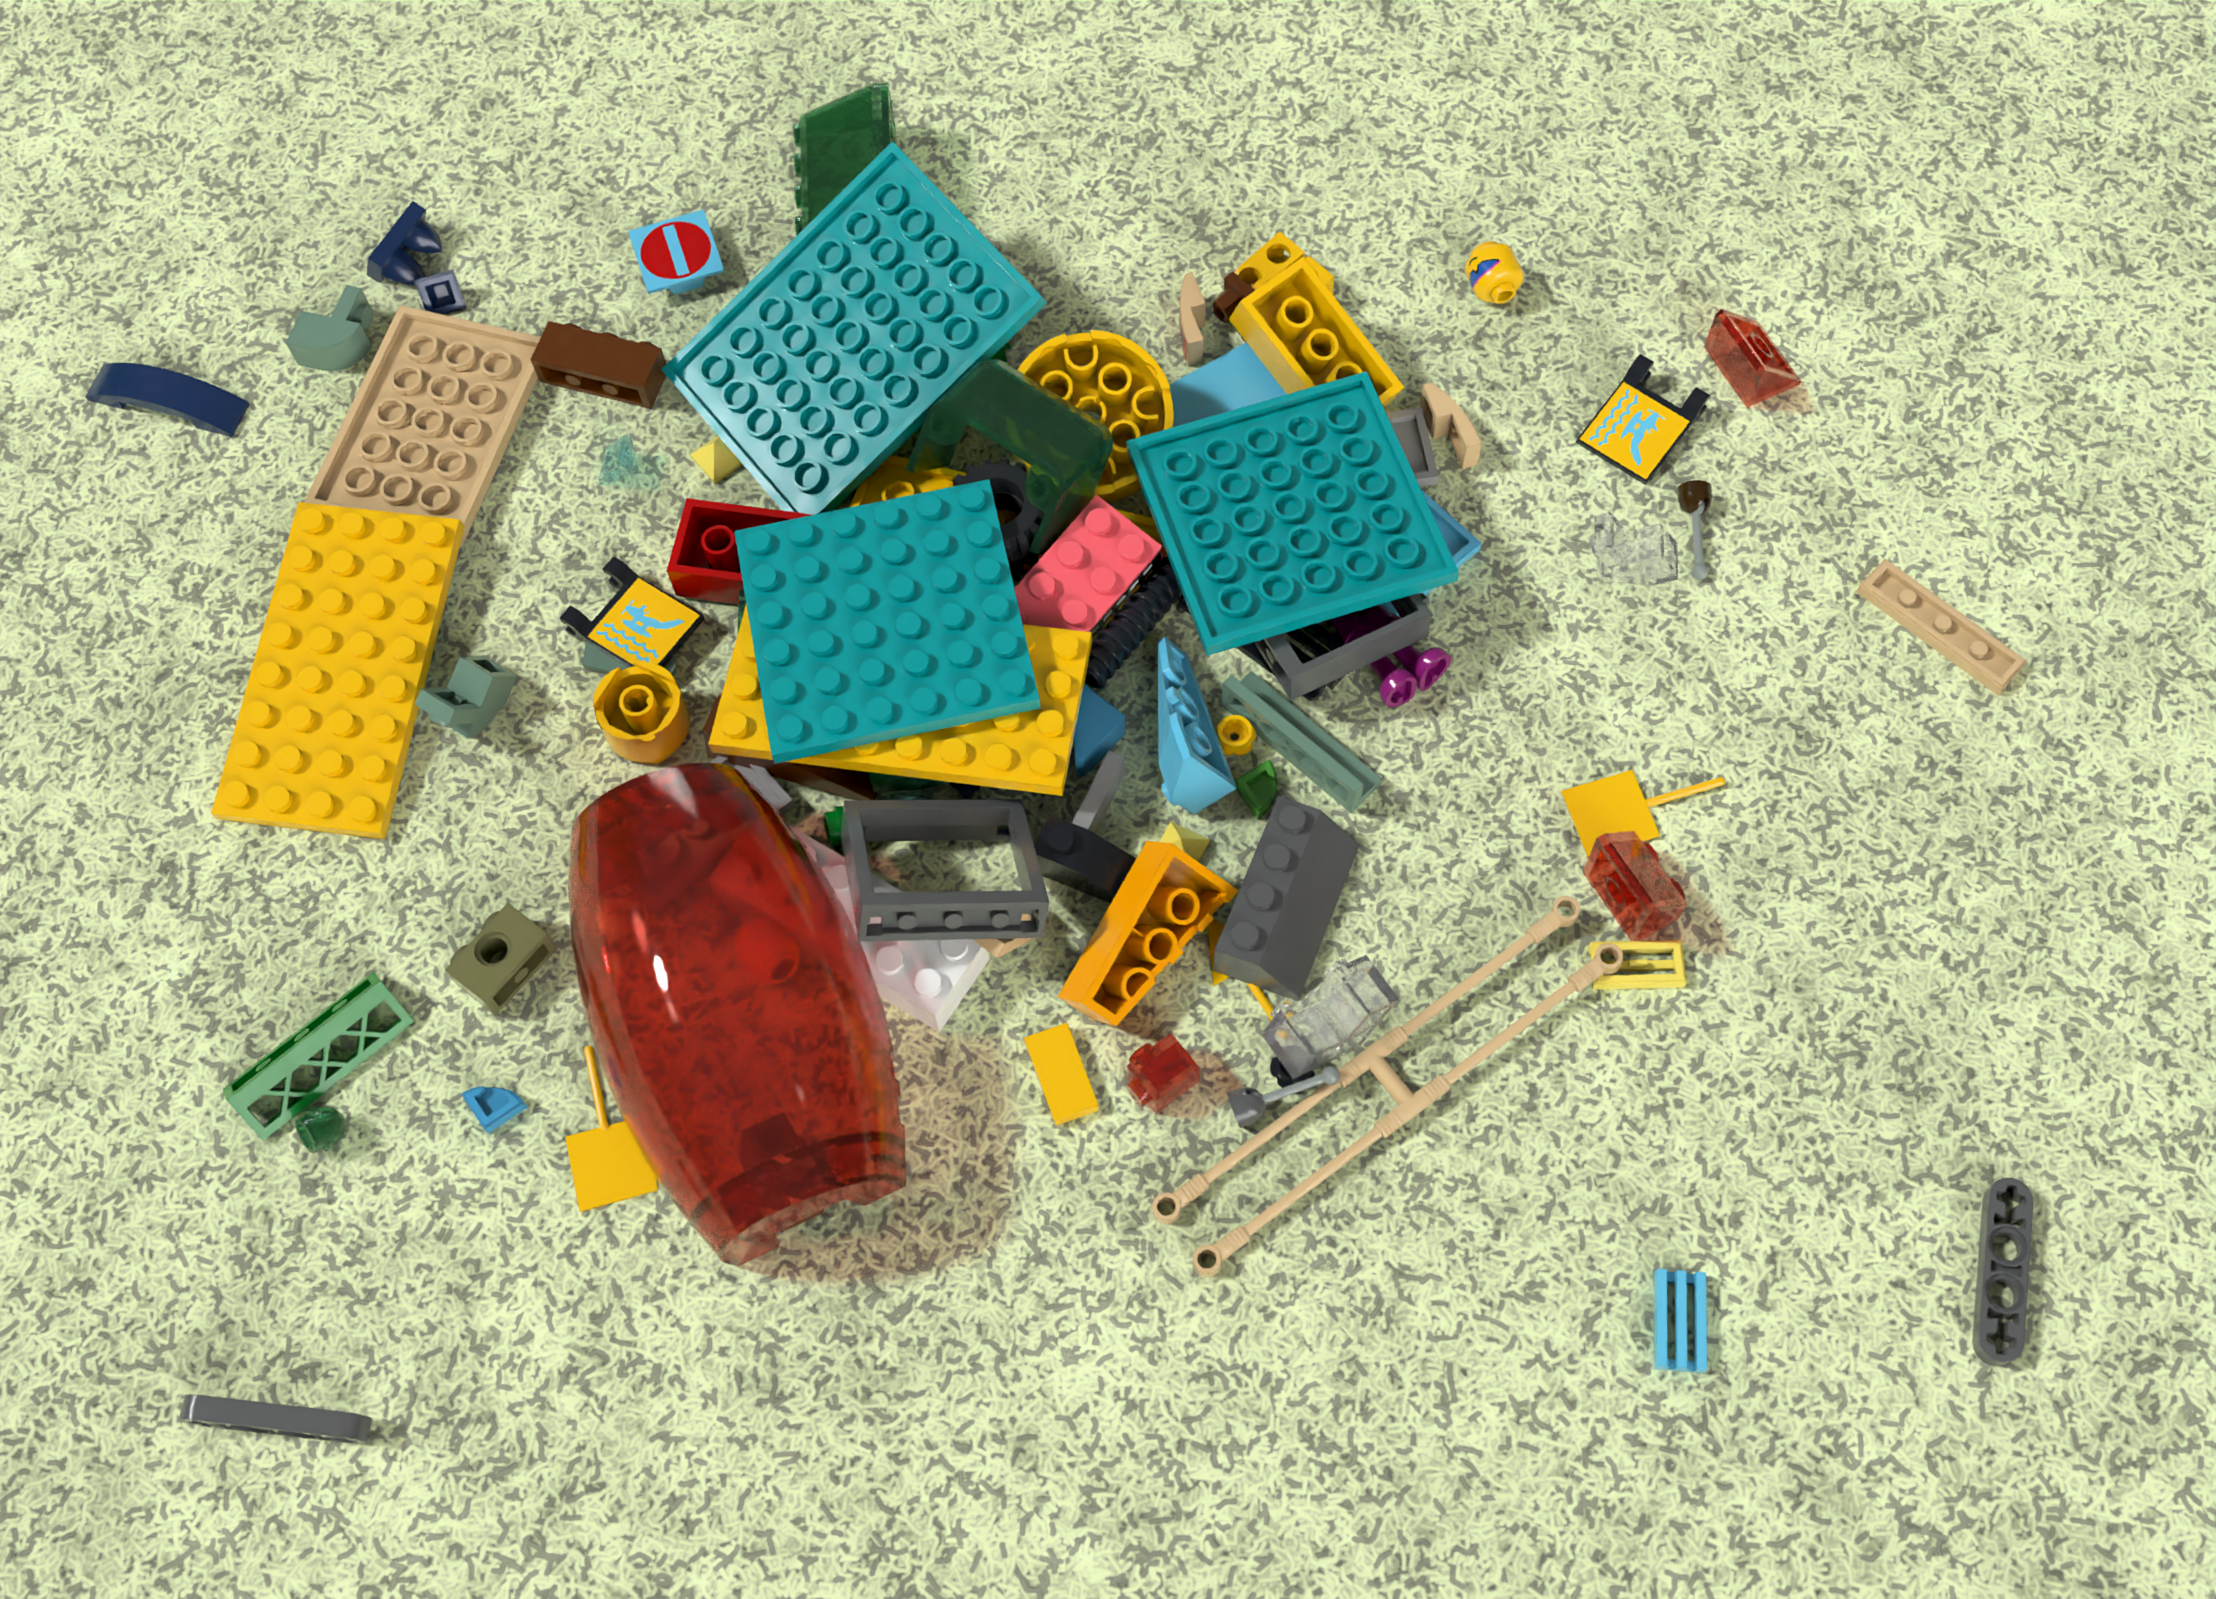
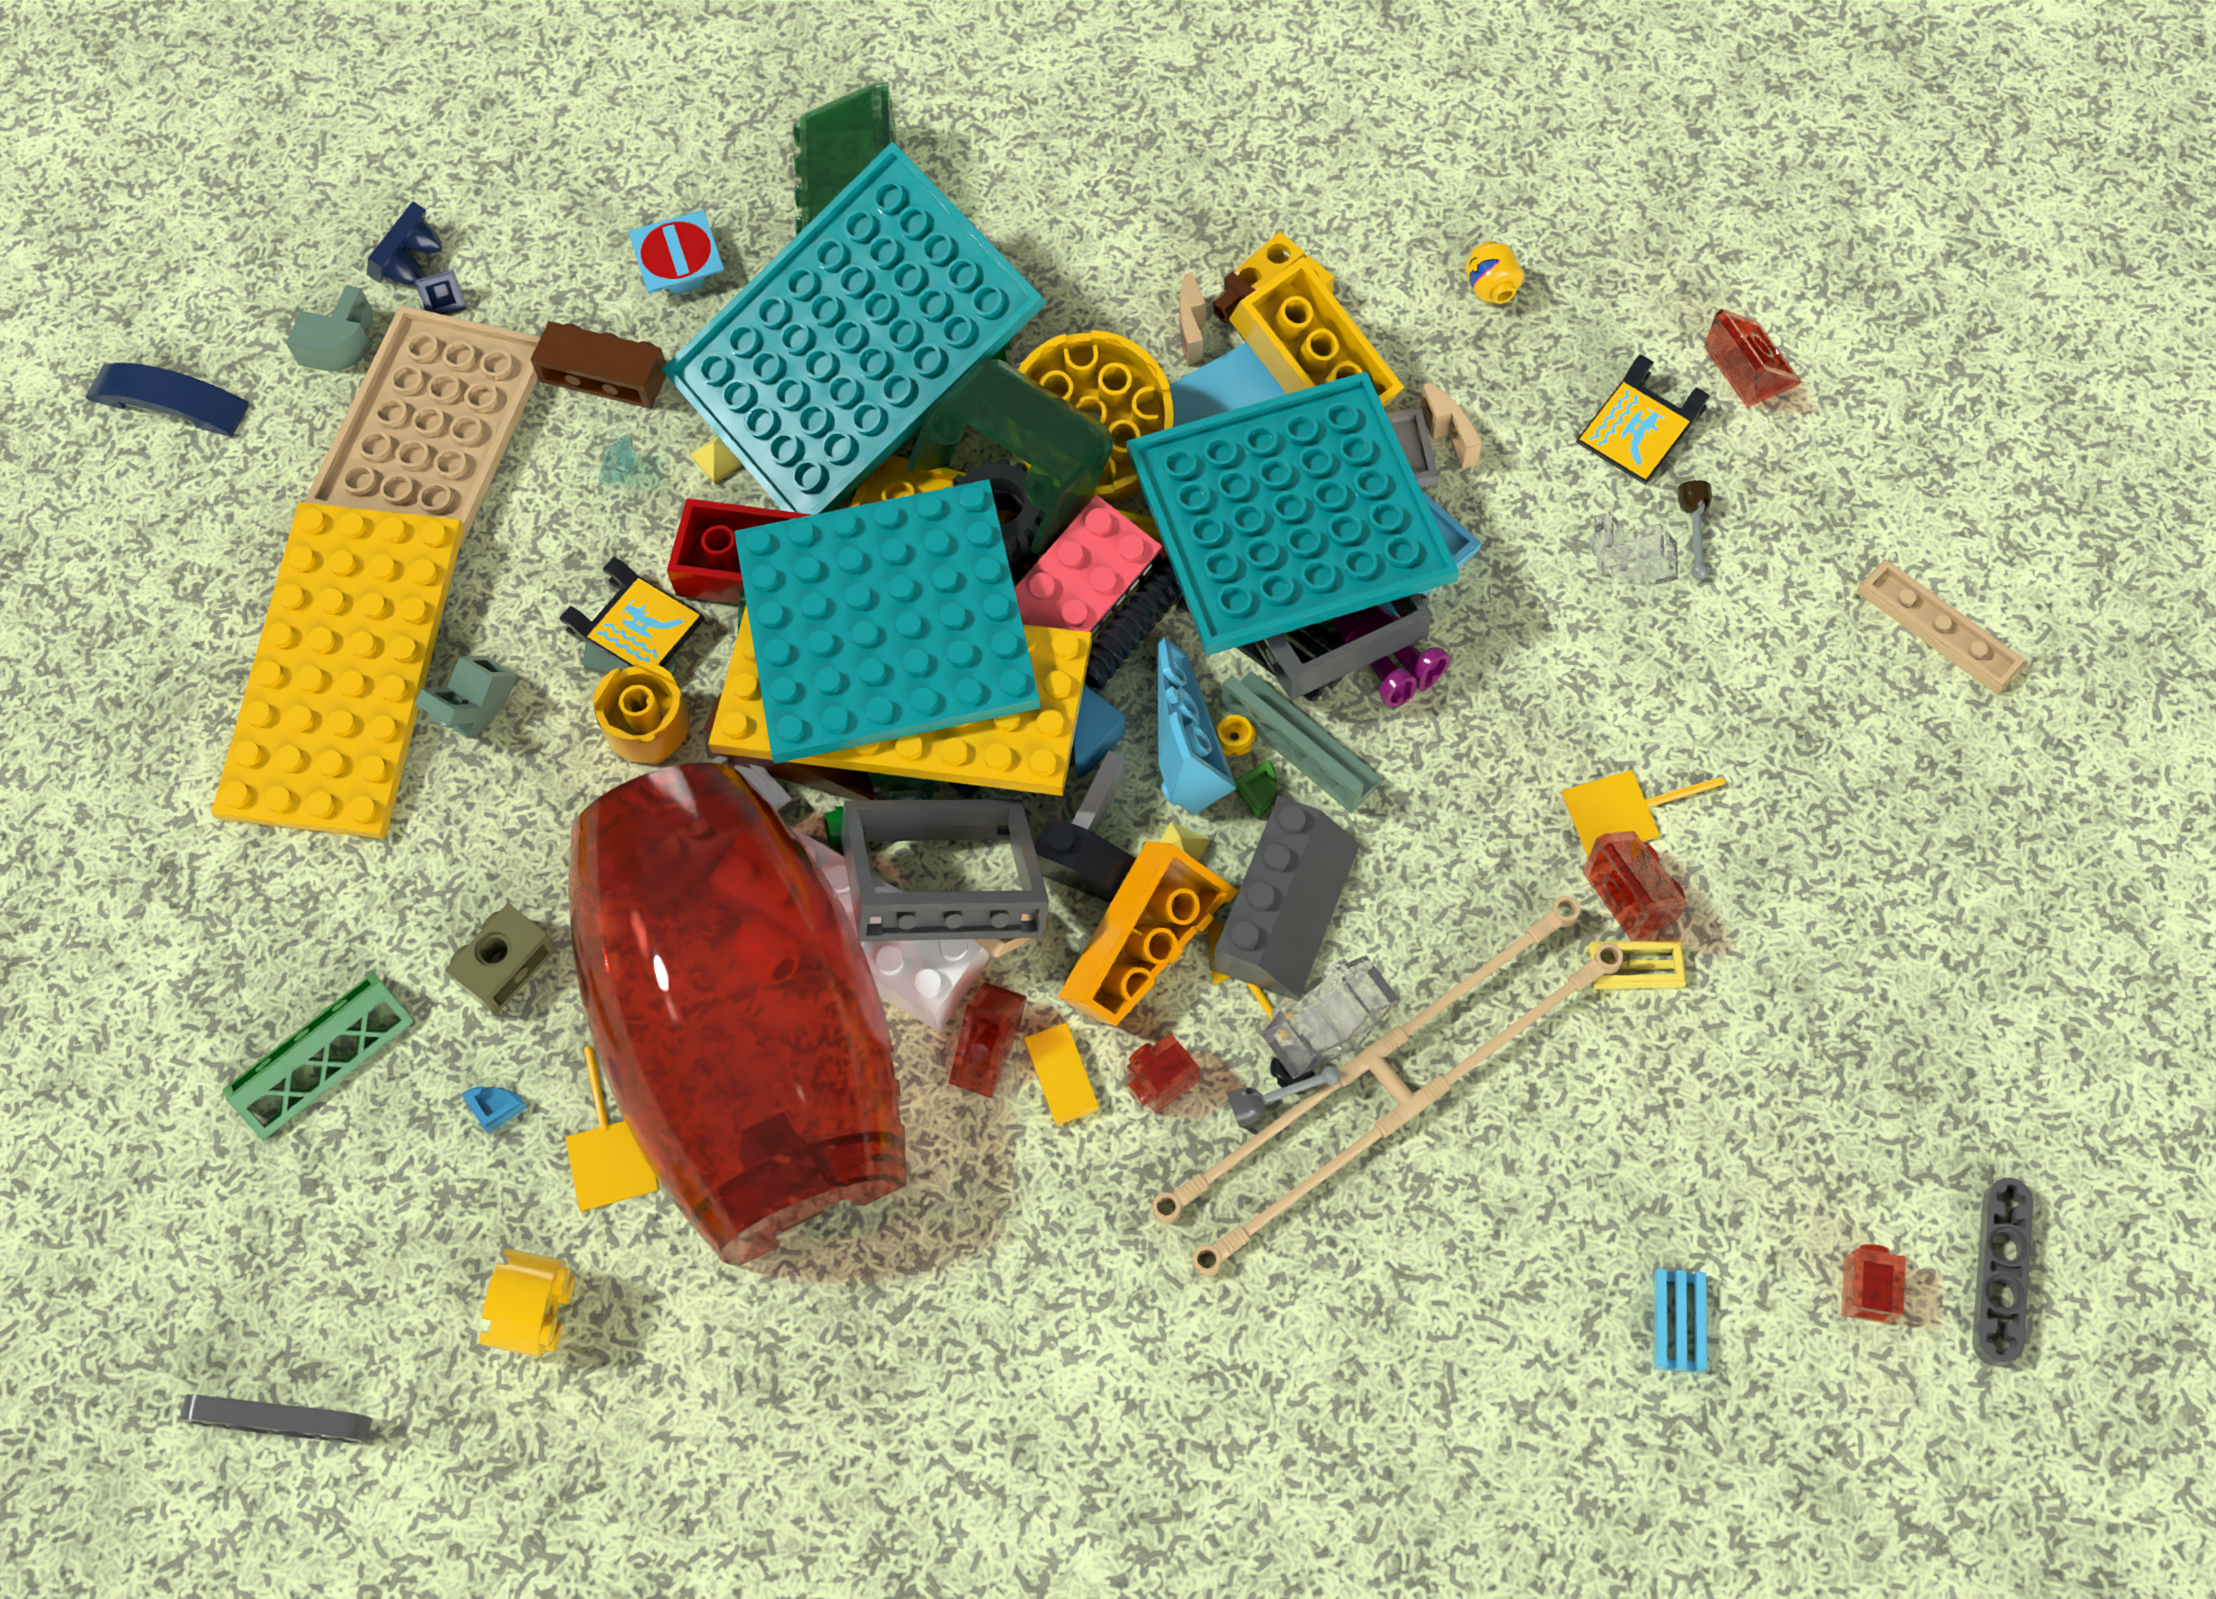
(320, 1128): clear green plate -> none
(525, 1303): none -> yellow brick
(987, 1038): none -> clear red slope
(1873, 1284): none -> clear red brick

